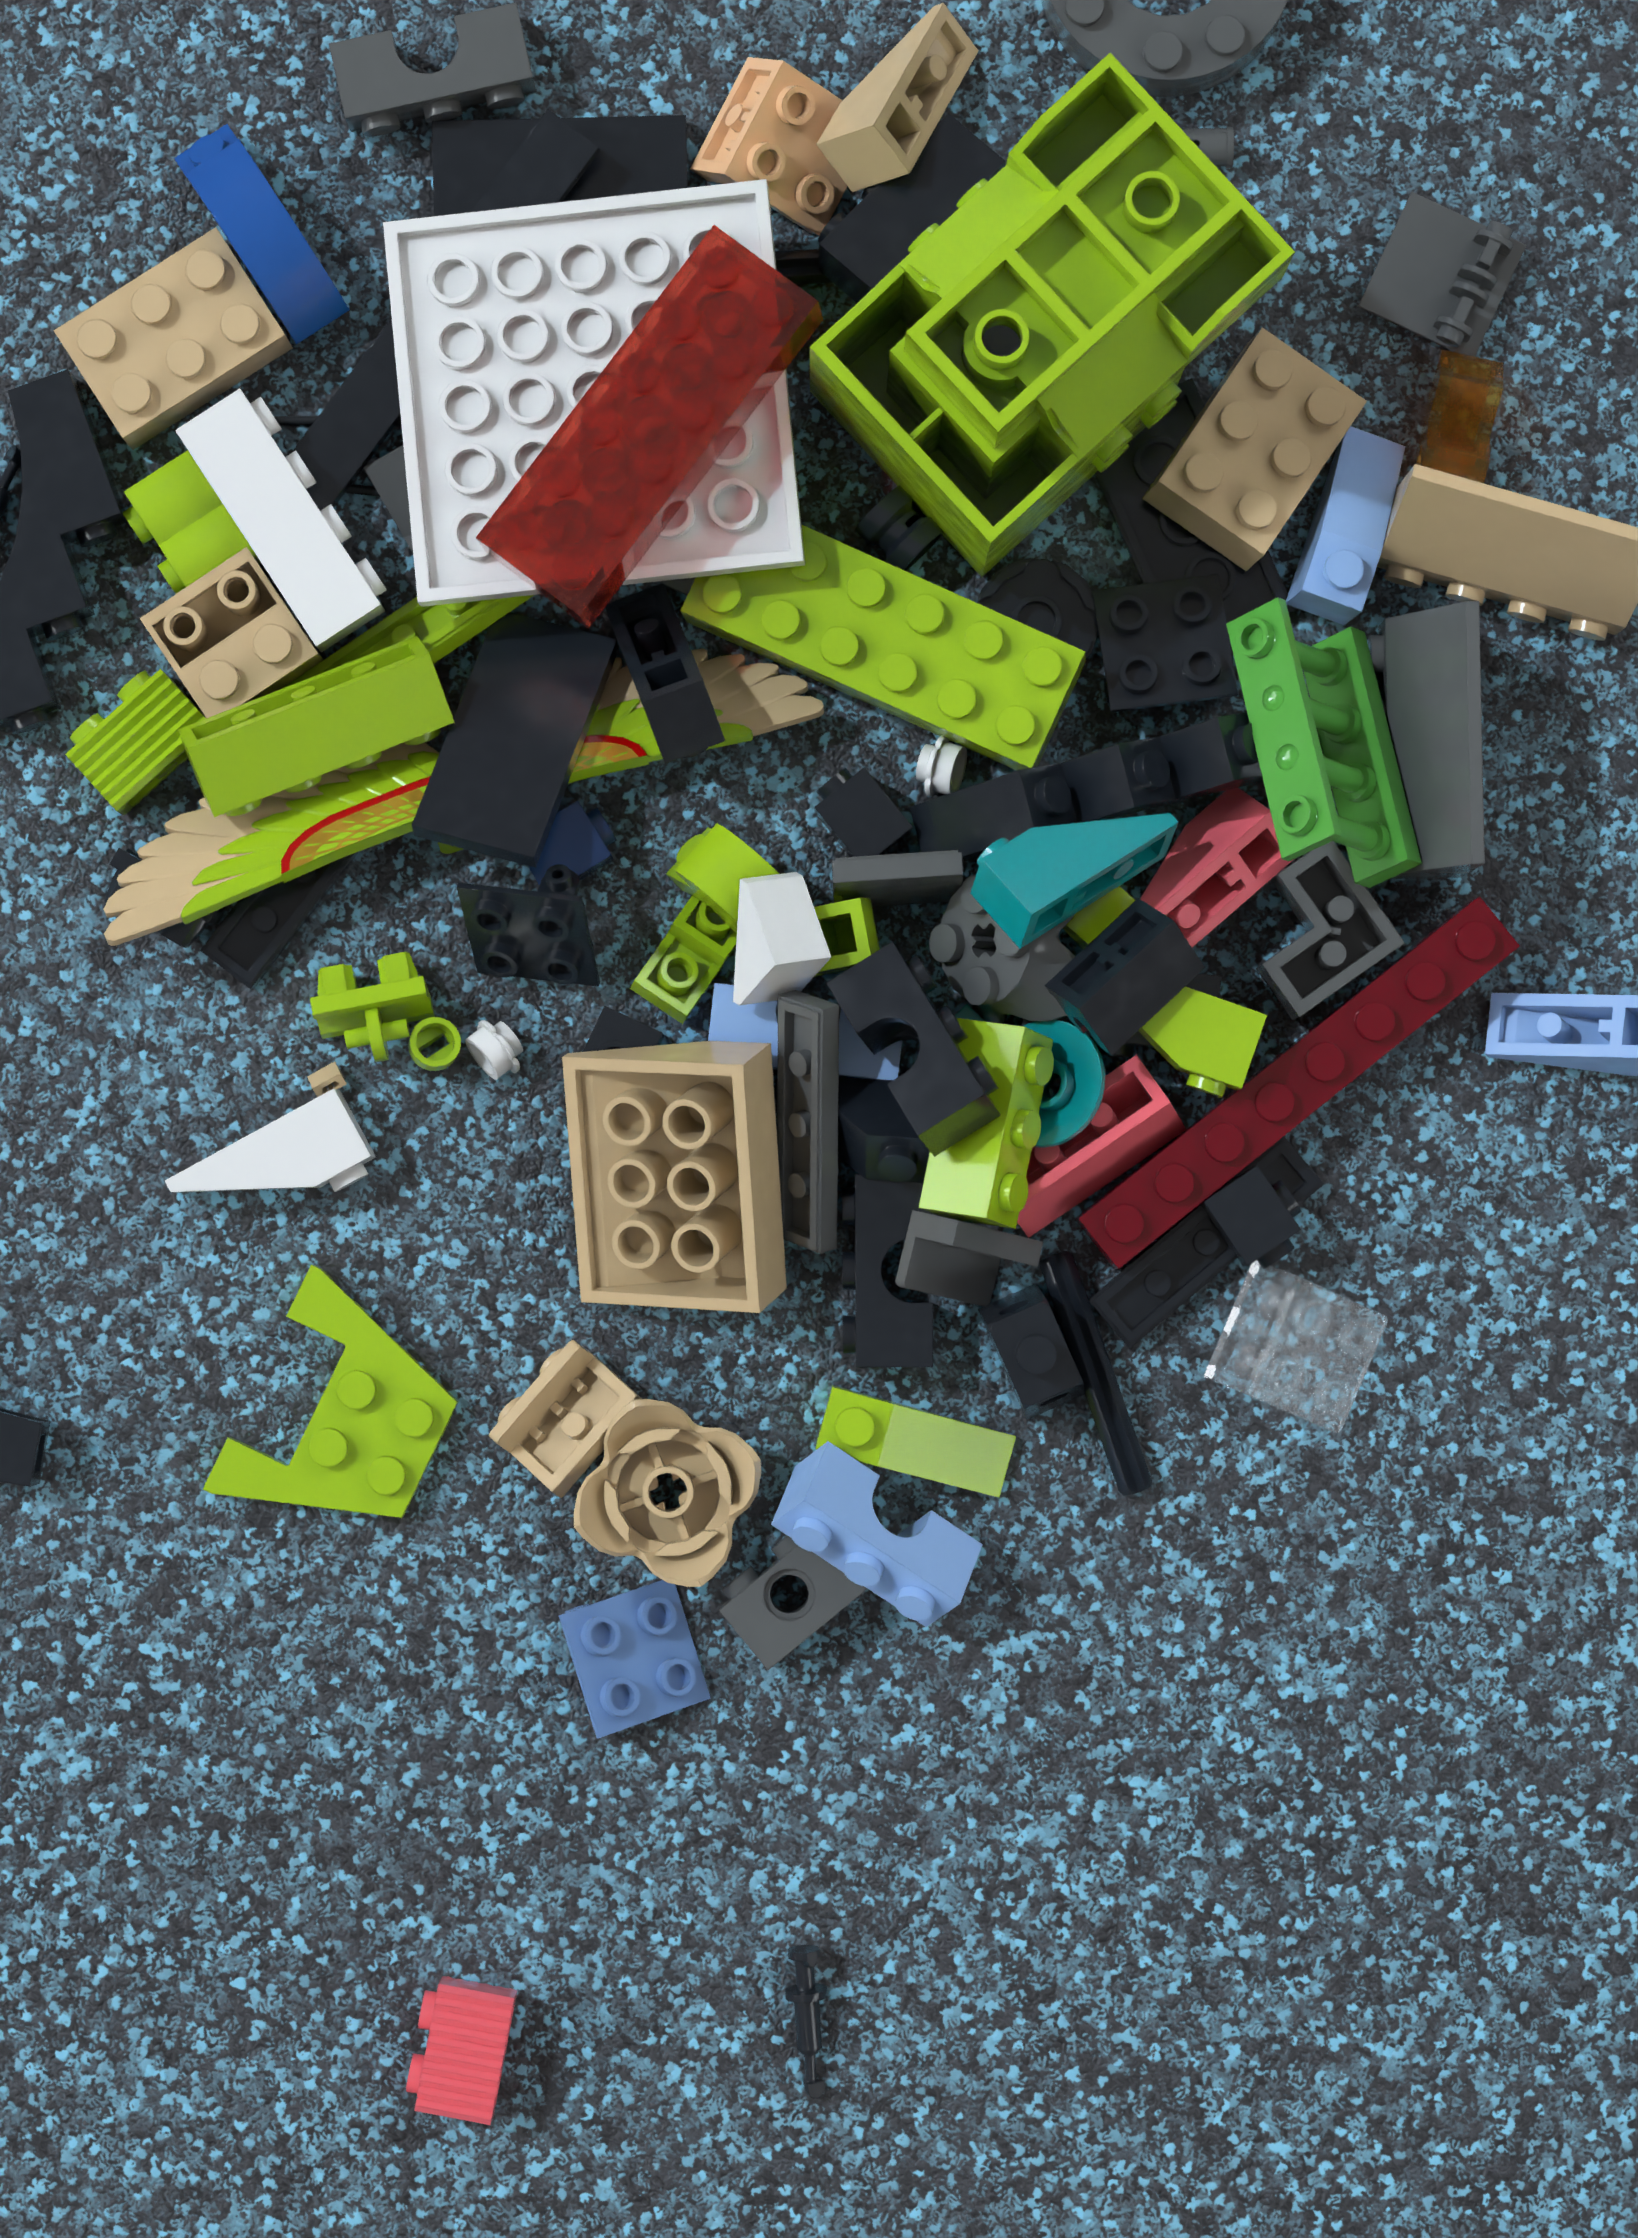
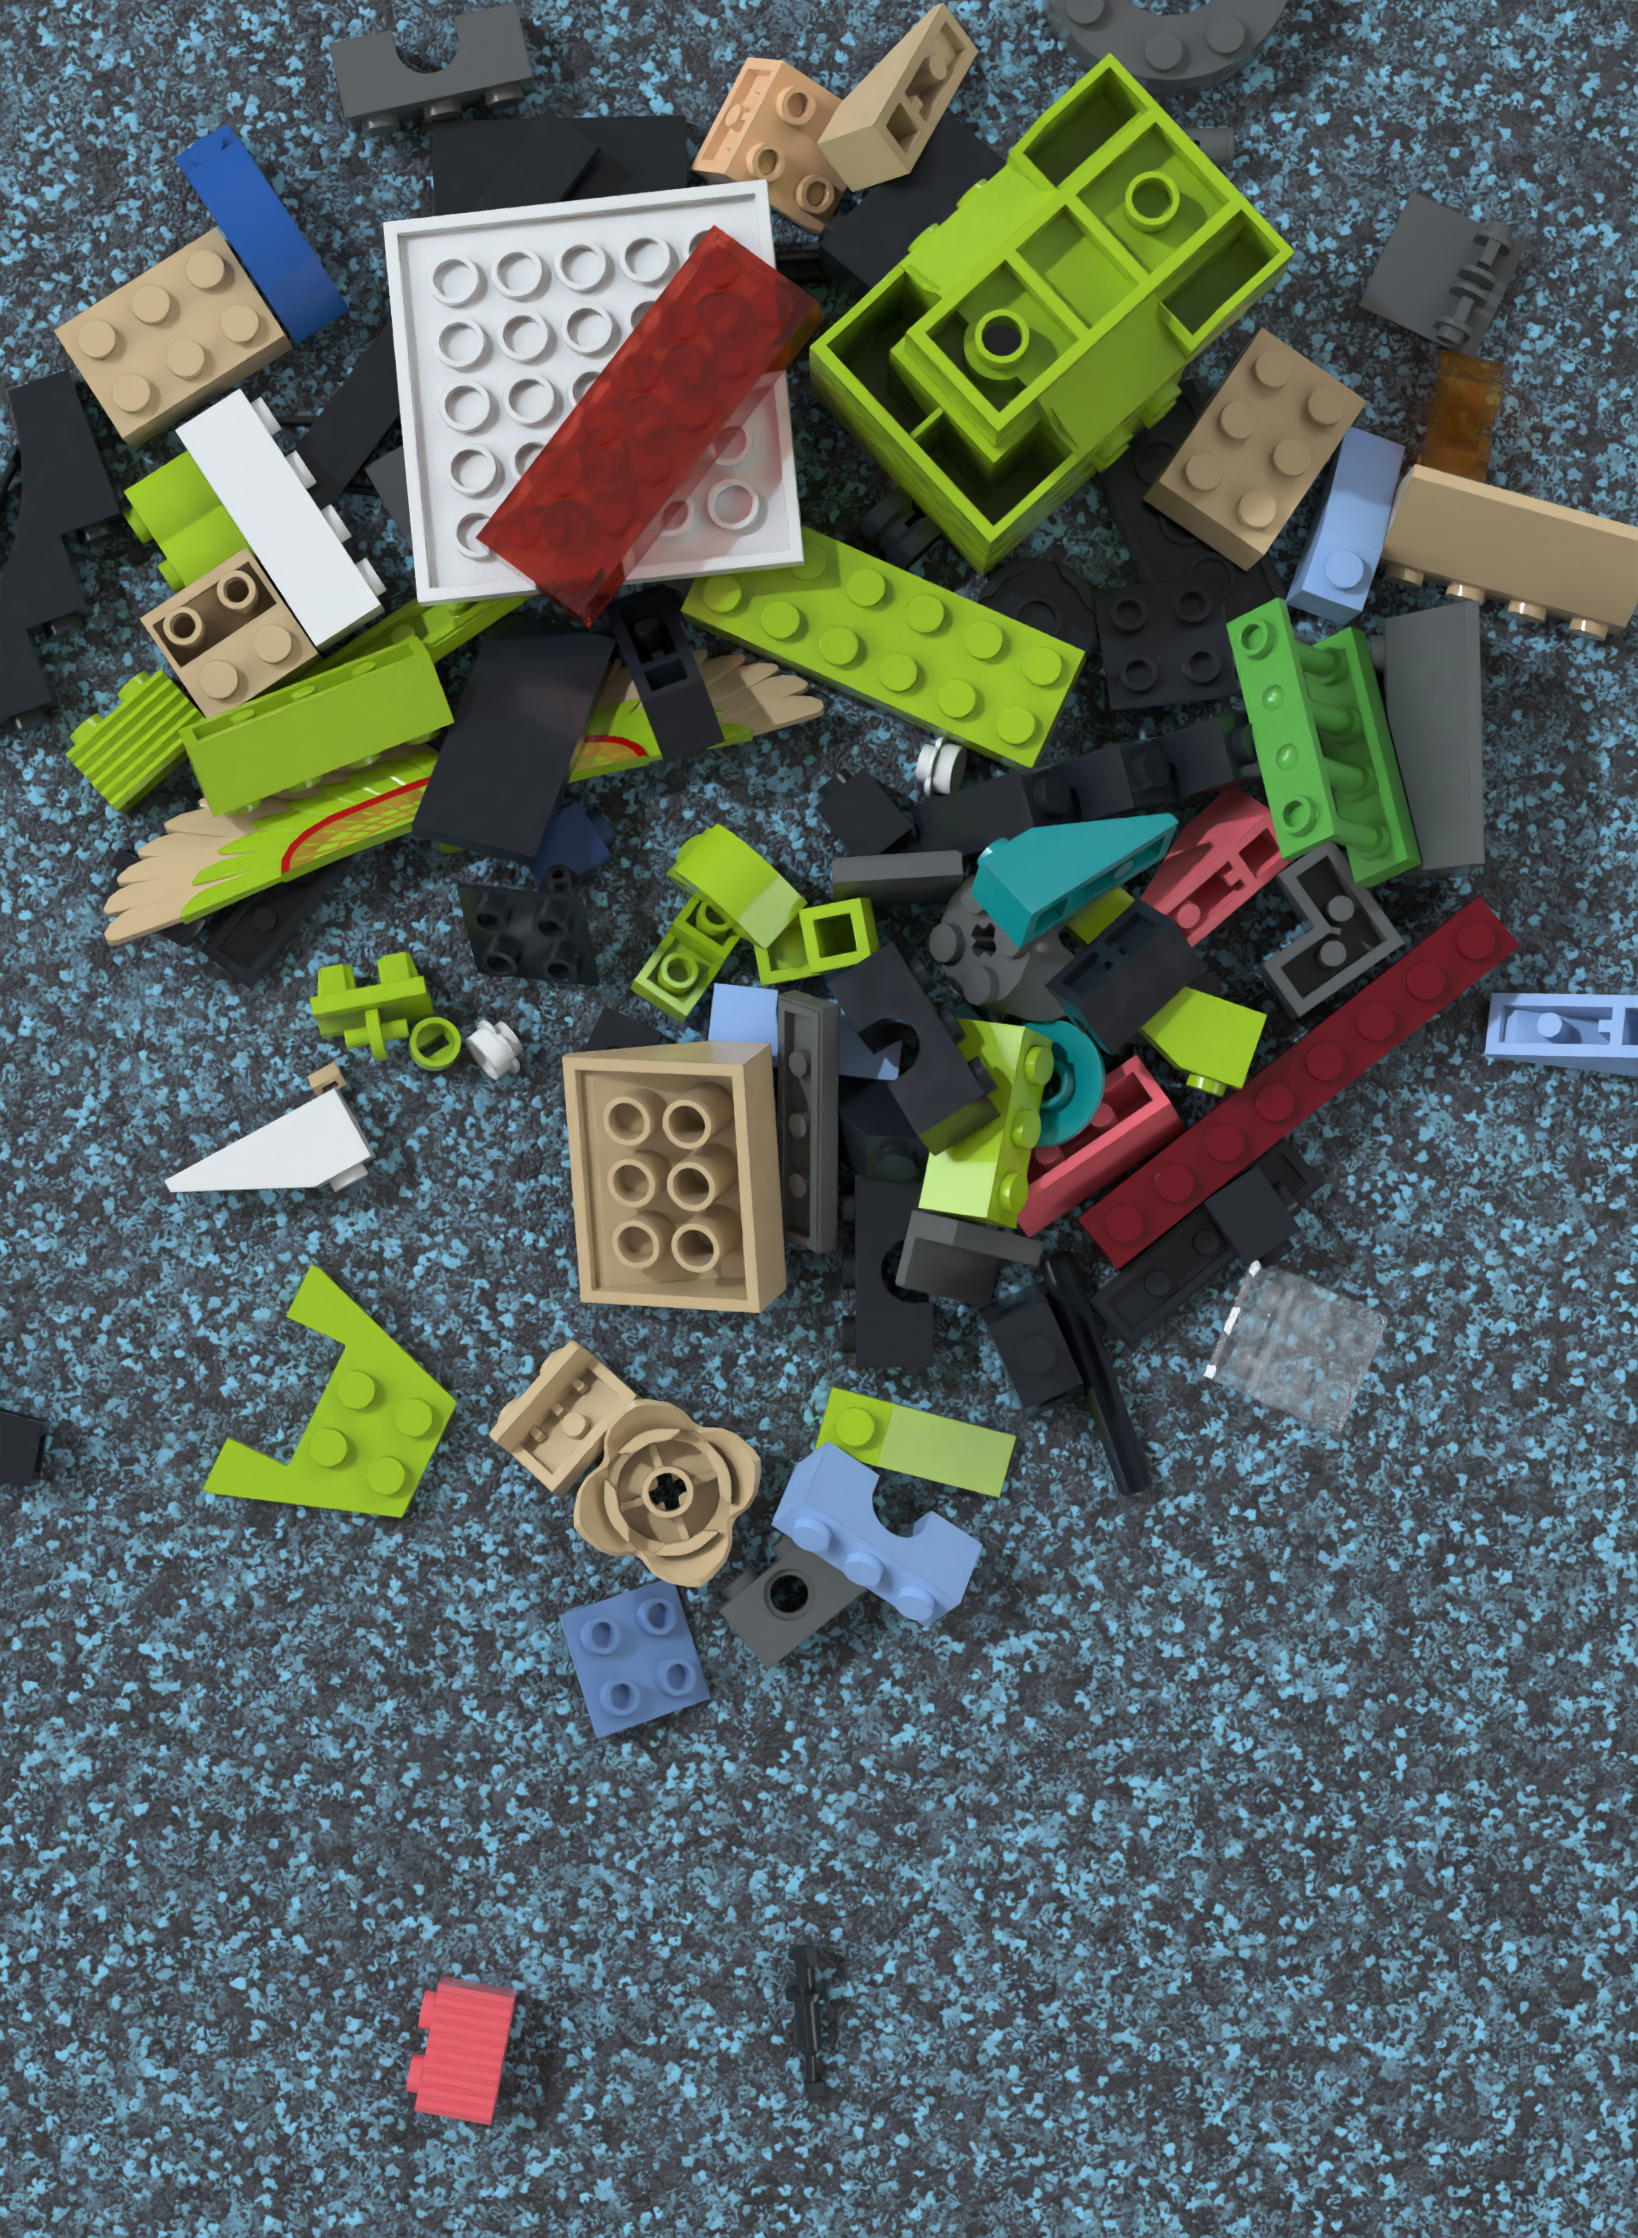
(776, 939): white slope -> none

